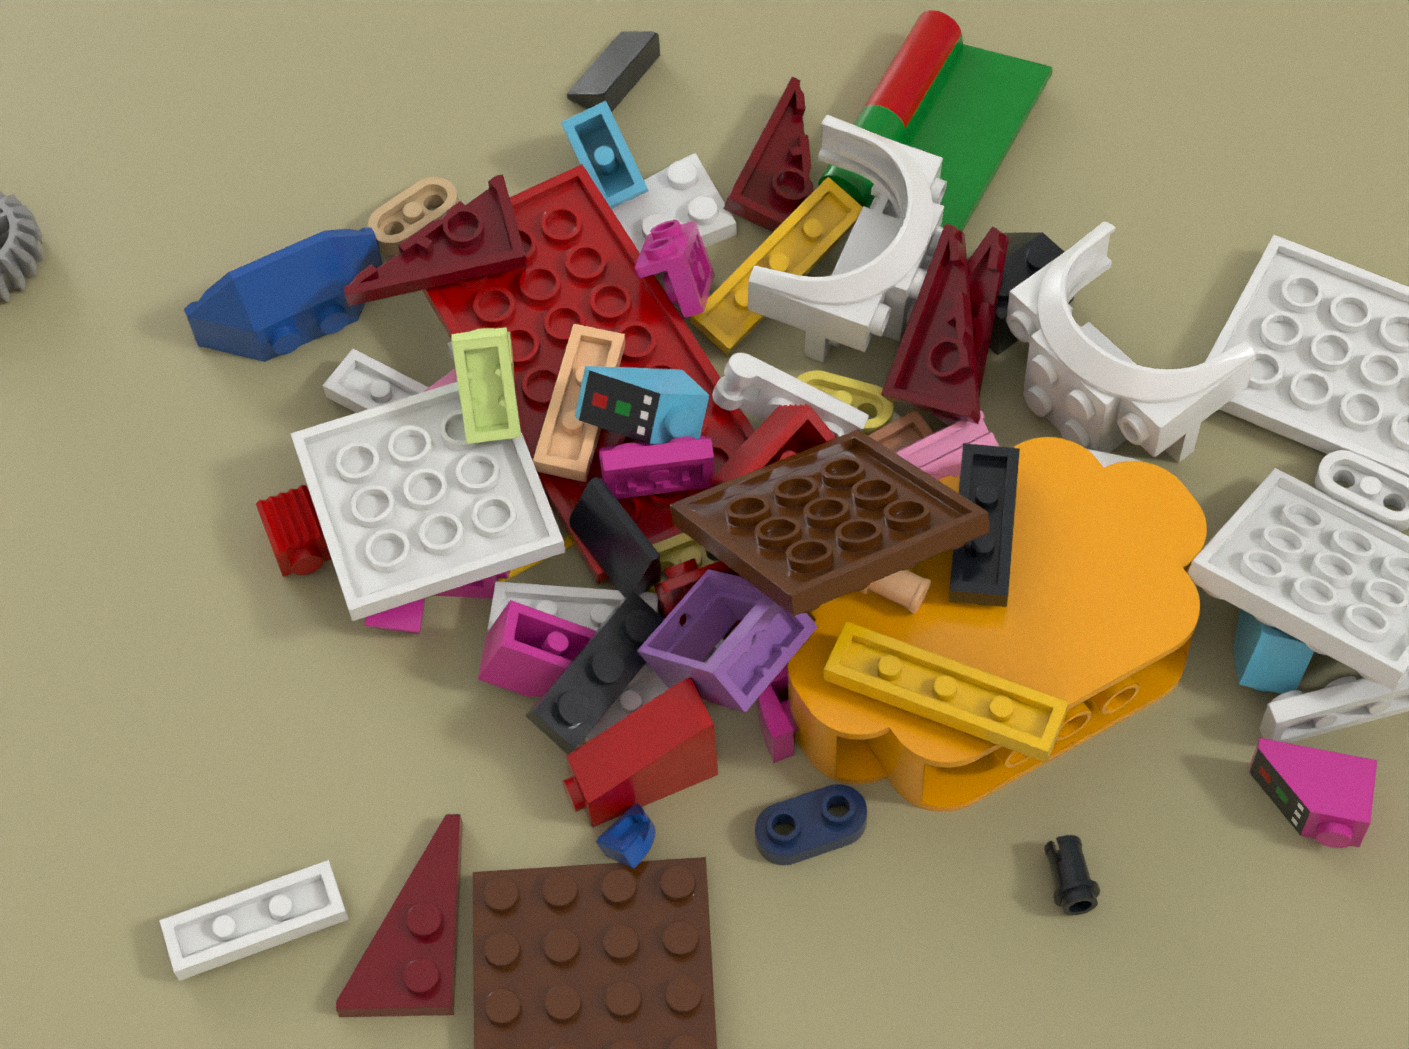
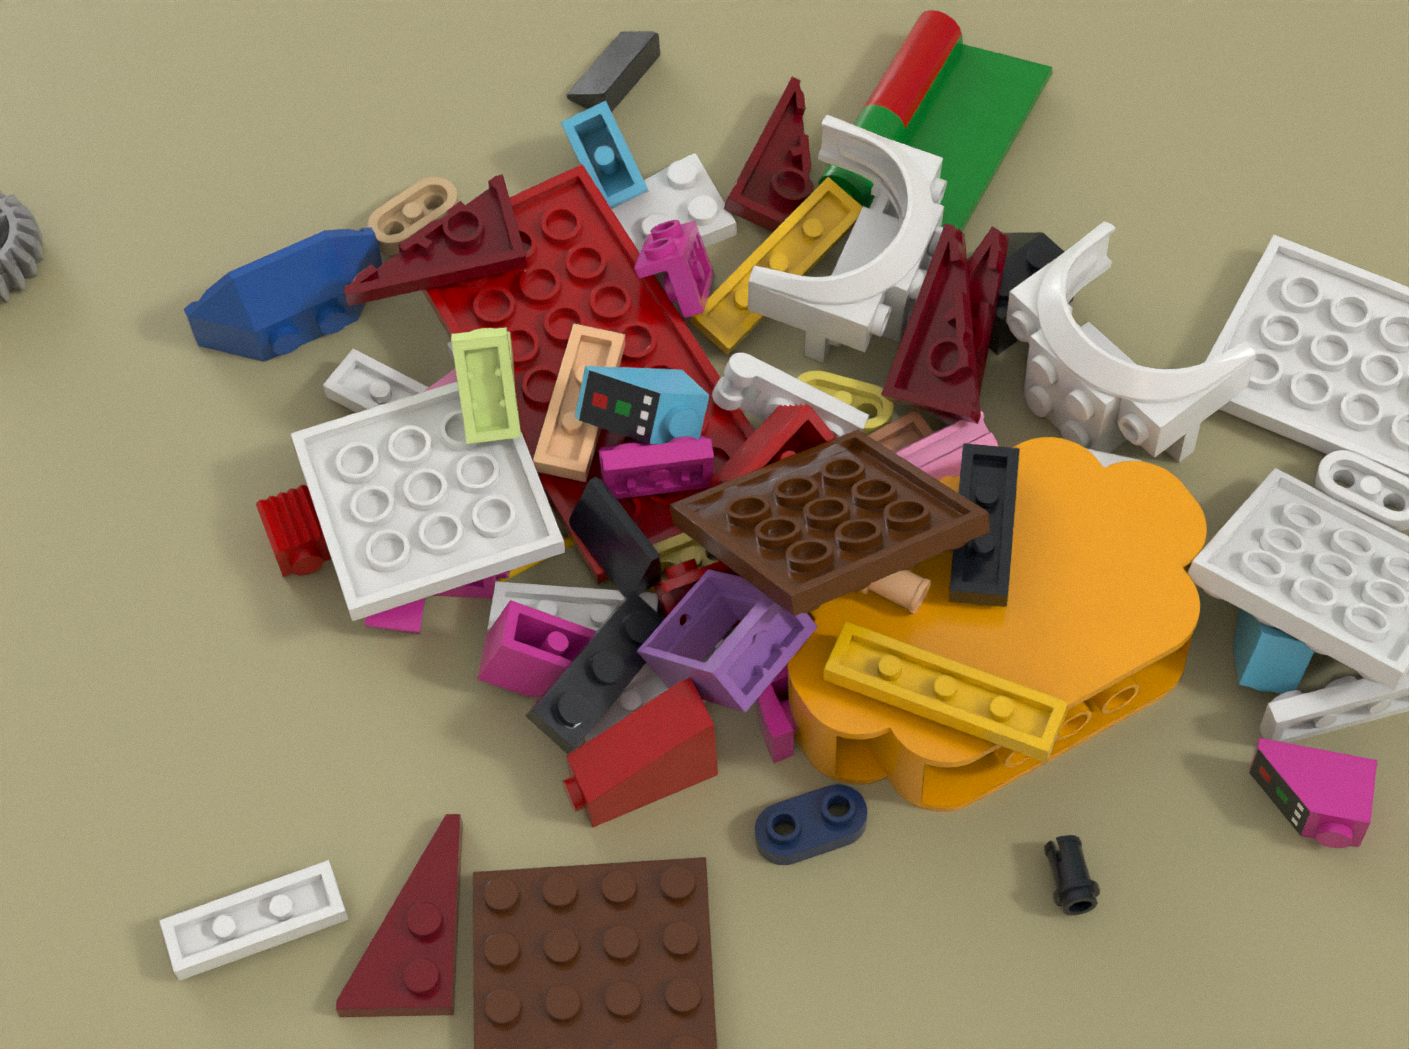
(628, 837): blue tile -> none

